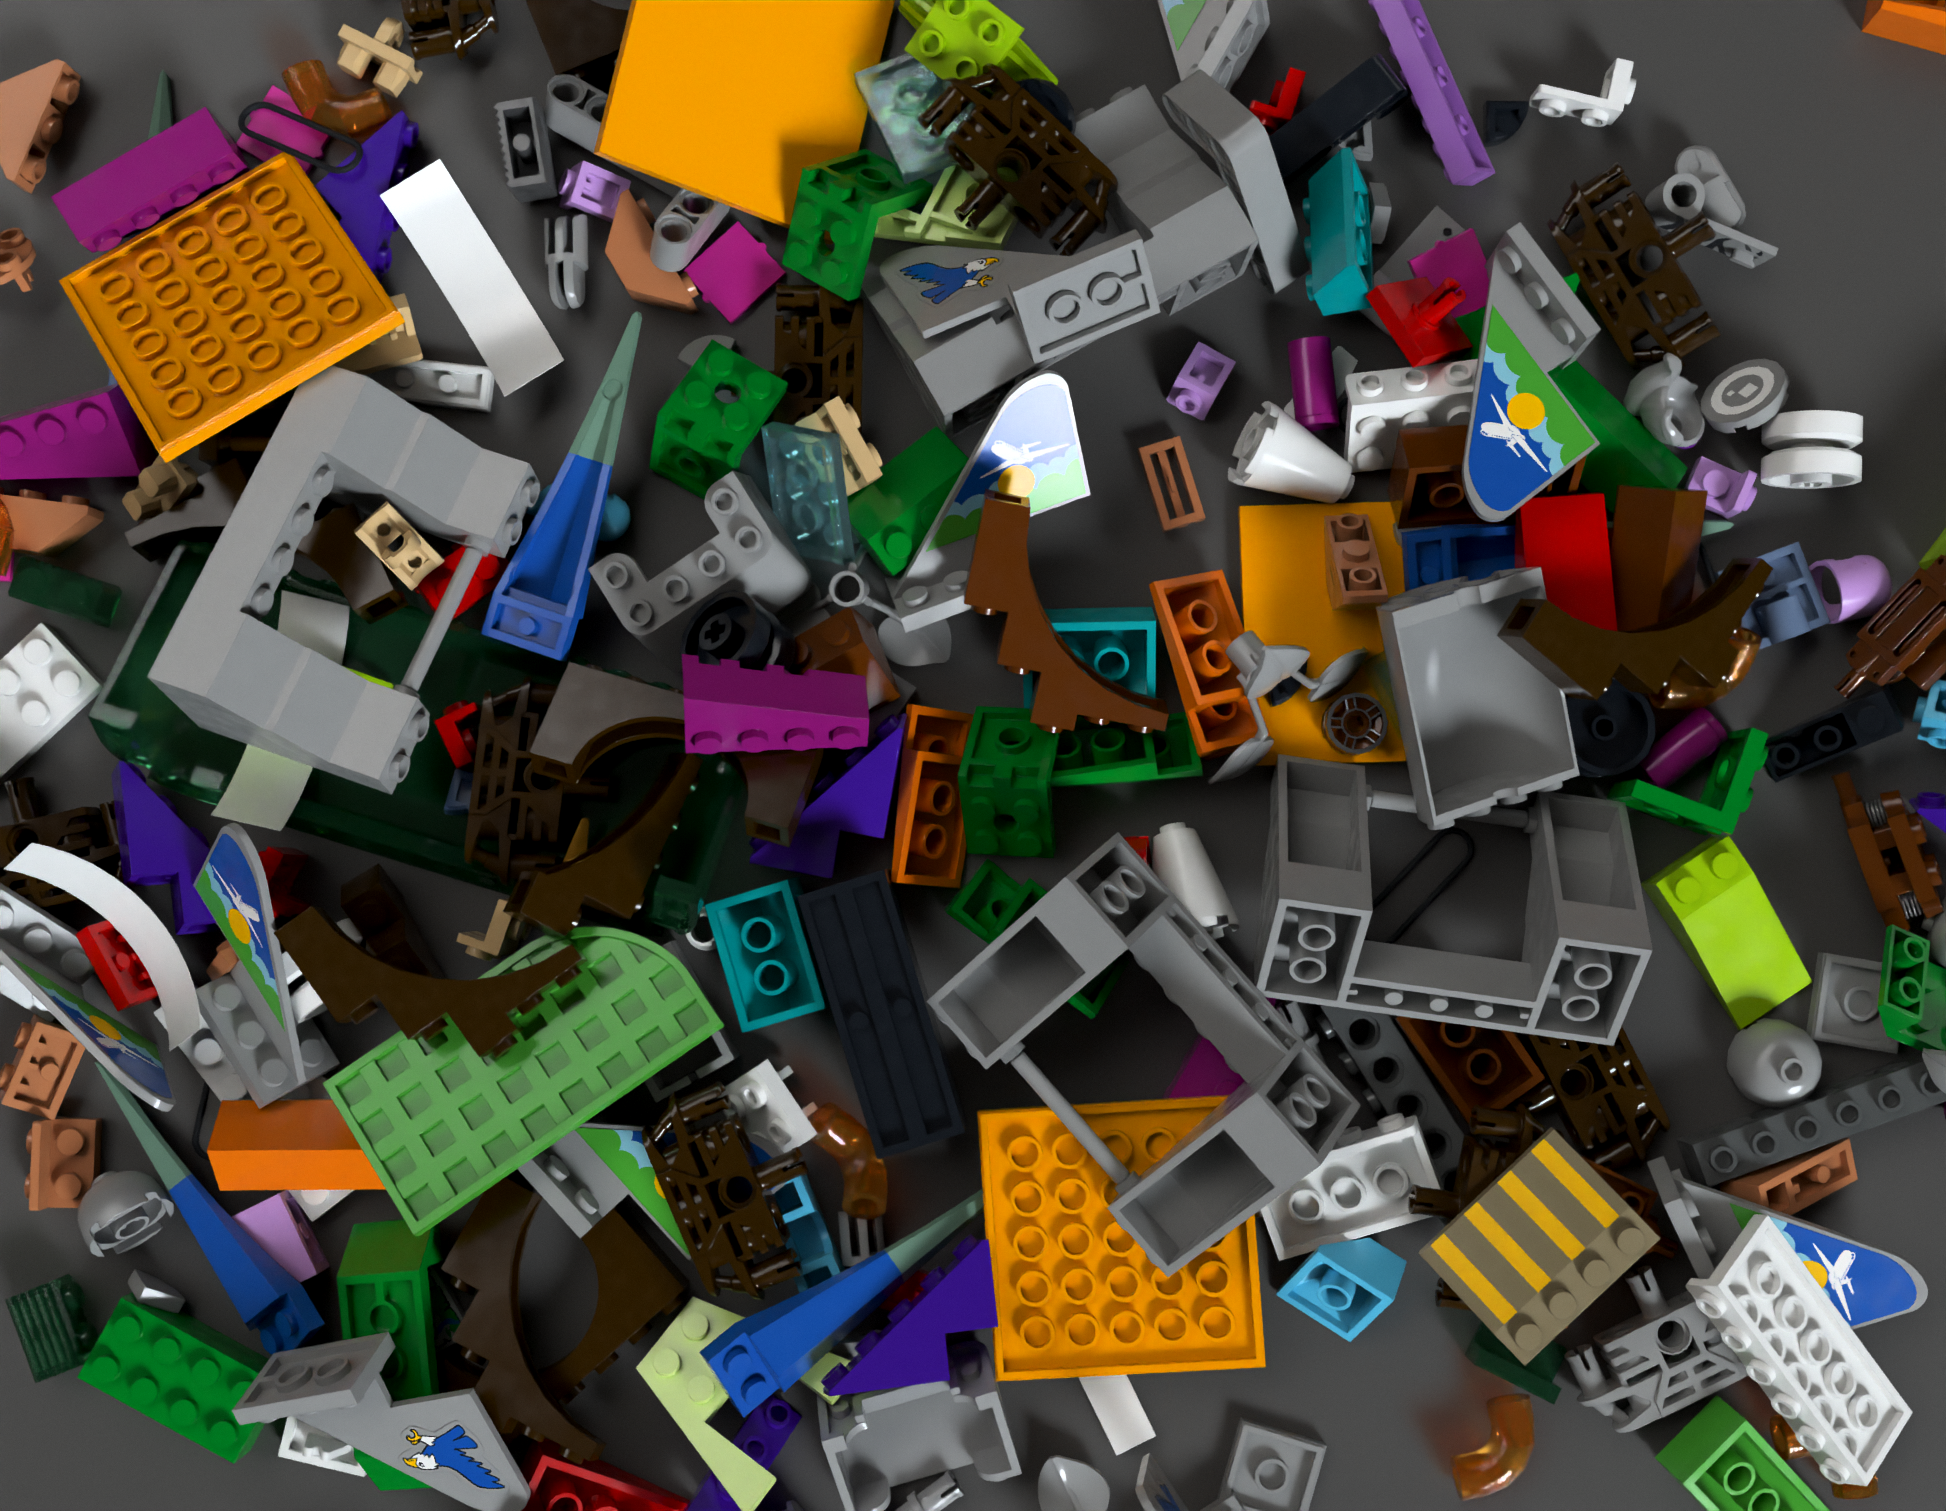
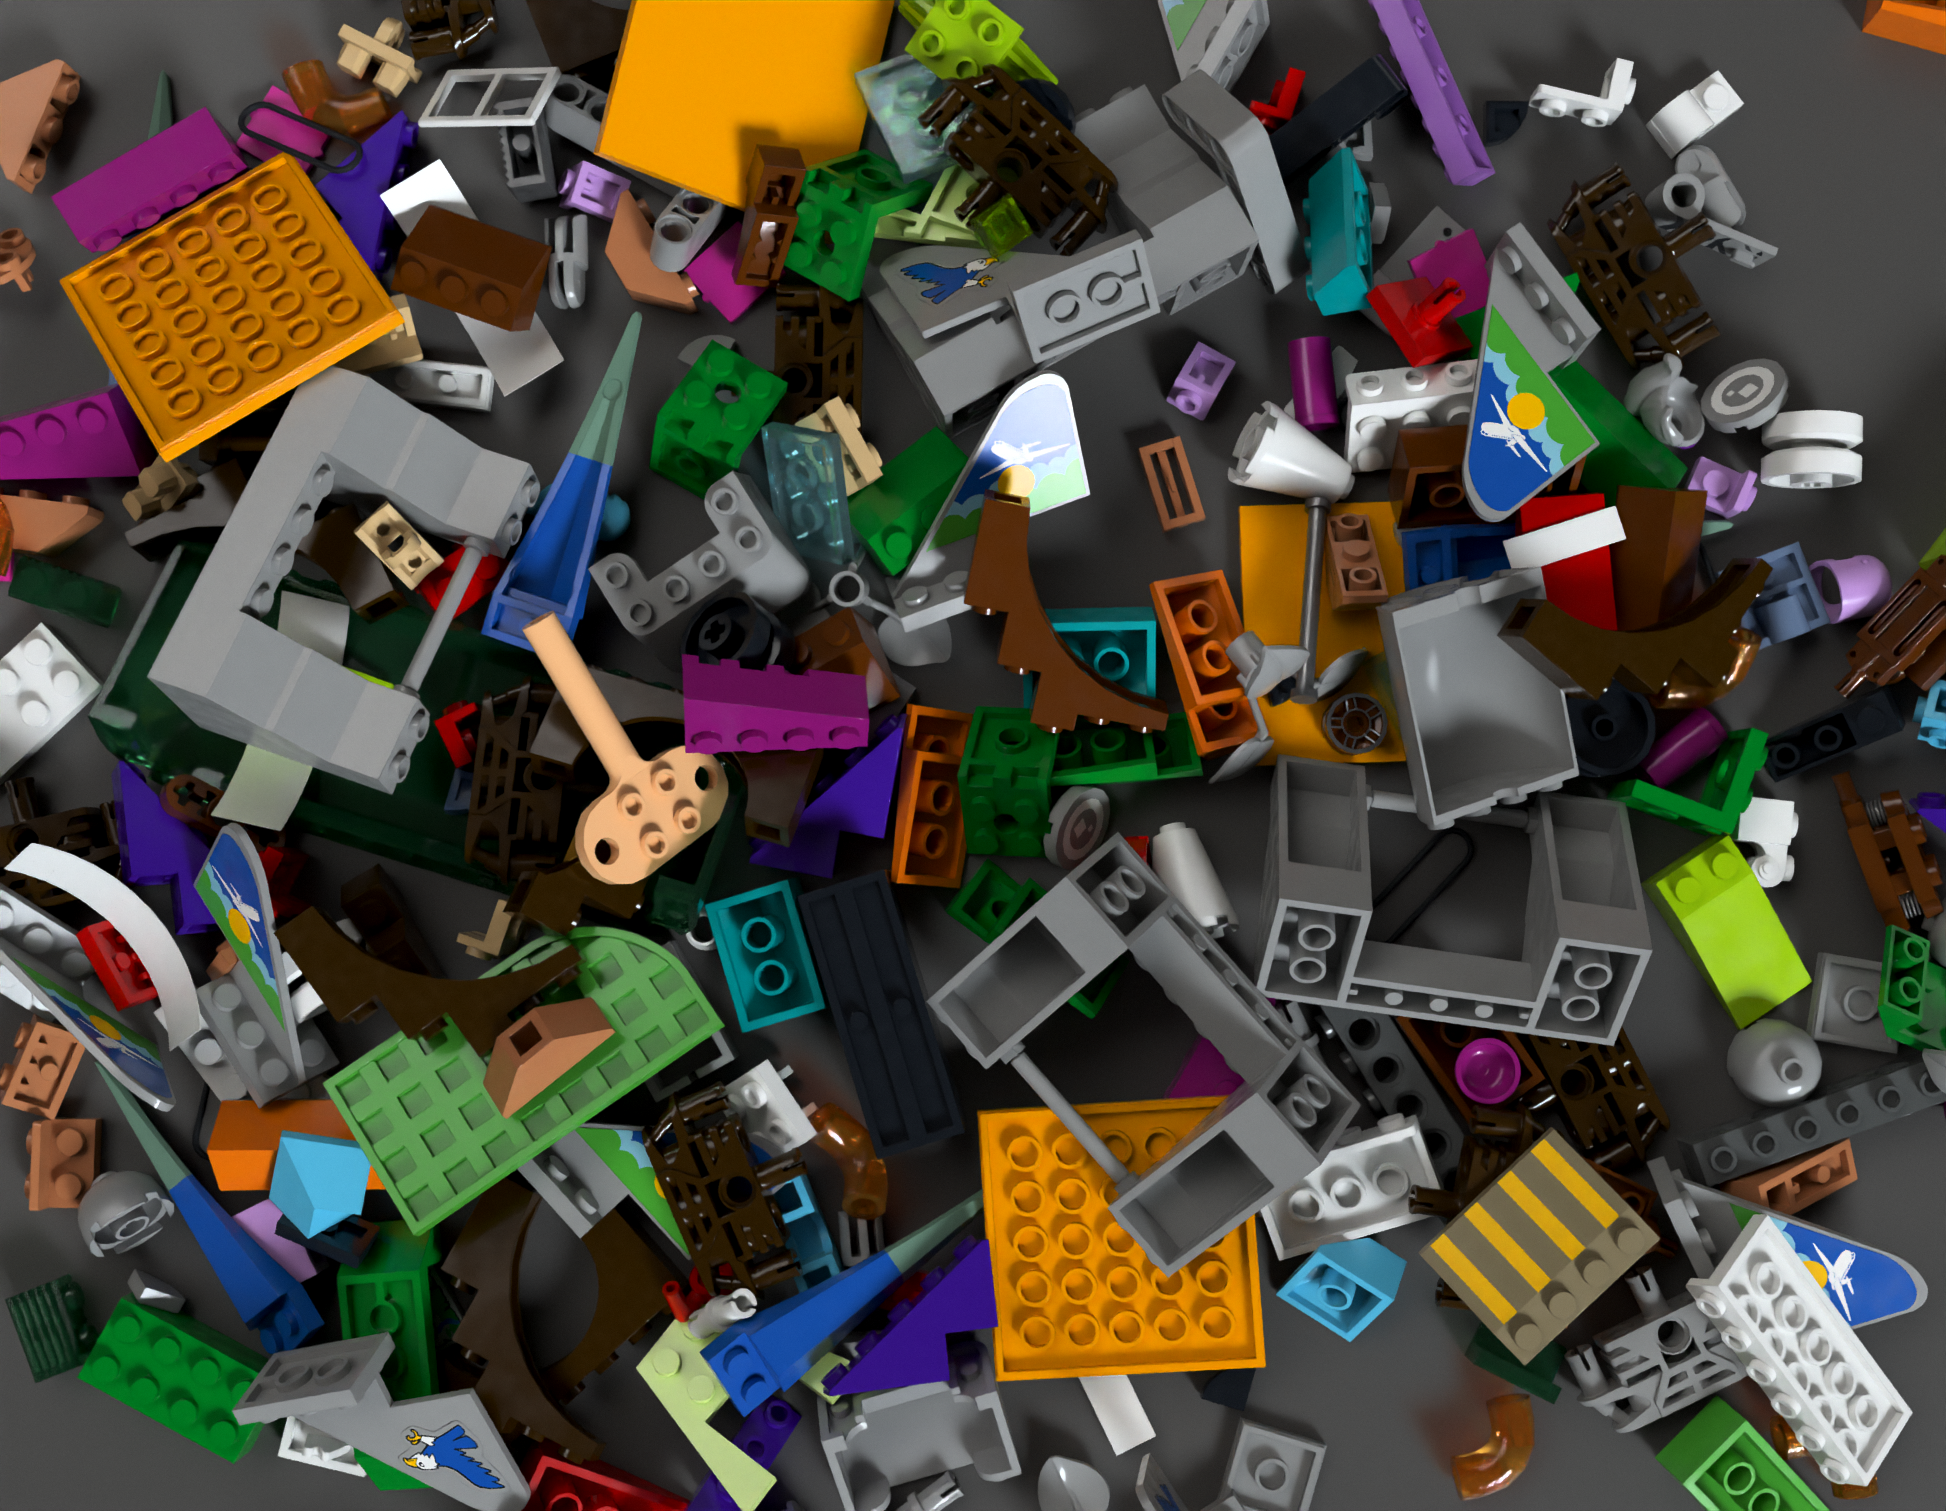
(204, 822): none -> reddish brown beam
(318, 1180): none -> medium azure slope
(345, 1241): none -> black plate
(472, 269): none -> reddish brown slope
(498, 76): none -> white window
(542, 1049): none -> nougat slope
(649, 805): none -> light nougat piece
(684, 1307): none -> red plate
(722, 1313): none -> white pin
(769, 215): none -> reddish brown slope
(1000, 226): none -> clear neon green tile
(1078, 826): none -> light grey tile
(1229, 1387): none -> black tile
(1317, 510): none -> flat silver bar
(1487, 1070): none -> magenta piece
(1565, 539): none -> white sticker
(1693, 114): none -> white plate
(1769, 830): none -> white brick

